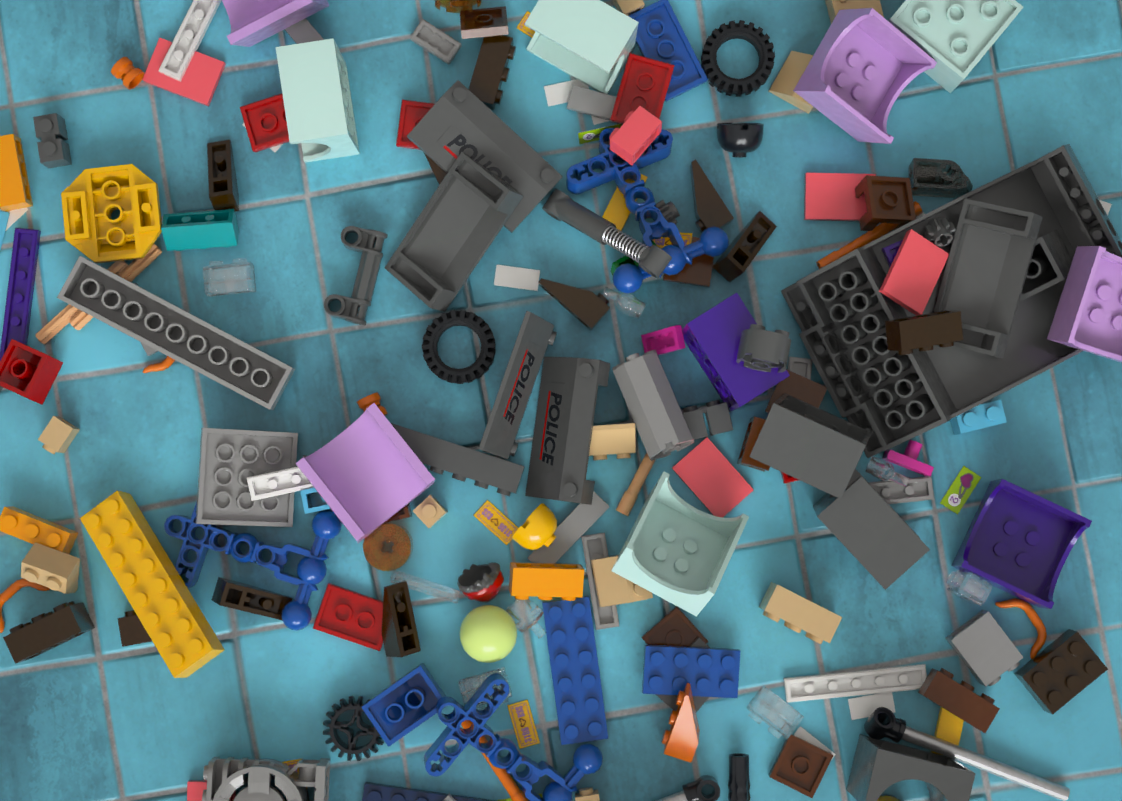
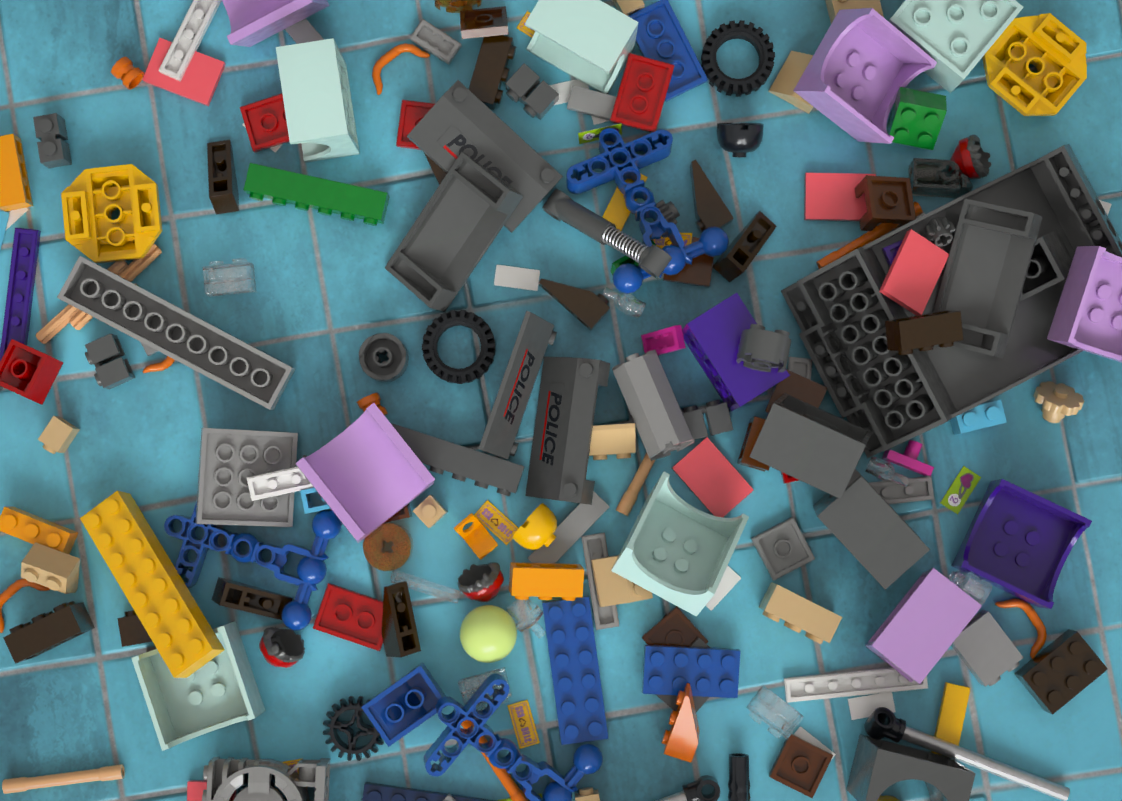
(25, 783): none -> light nougat piece
(103, 351): none -> dark grey piece
(200, 230): teal brick -> none
(207, 699): none -> light aqua container
(281, 647): none -> dark grey hair
(316, 193): none -> green brick
(365, 278): dark grey piece -> none
(380, 344): none -> dark grey brick
(389, 56): none -> orange animal
(476, 536): none -> light orange bracket
(523, 83): none -> dark grey piece
(635, 135): coral brick -> none
(727, 582): none -> white sticker
(782, 548): none -> light grey tile
(917, 118): none -> green brick
(923, 625): none -> lavender piece
(959, 699): reddish brown brick -> none
(971, 157): none -> hair
(1054, 52): none -> yellow piece
(1057, 401): none -> tan plant

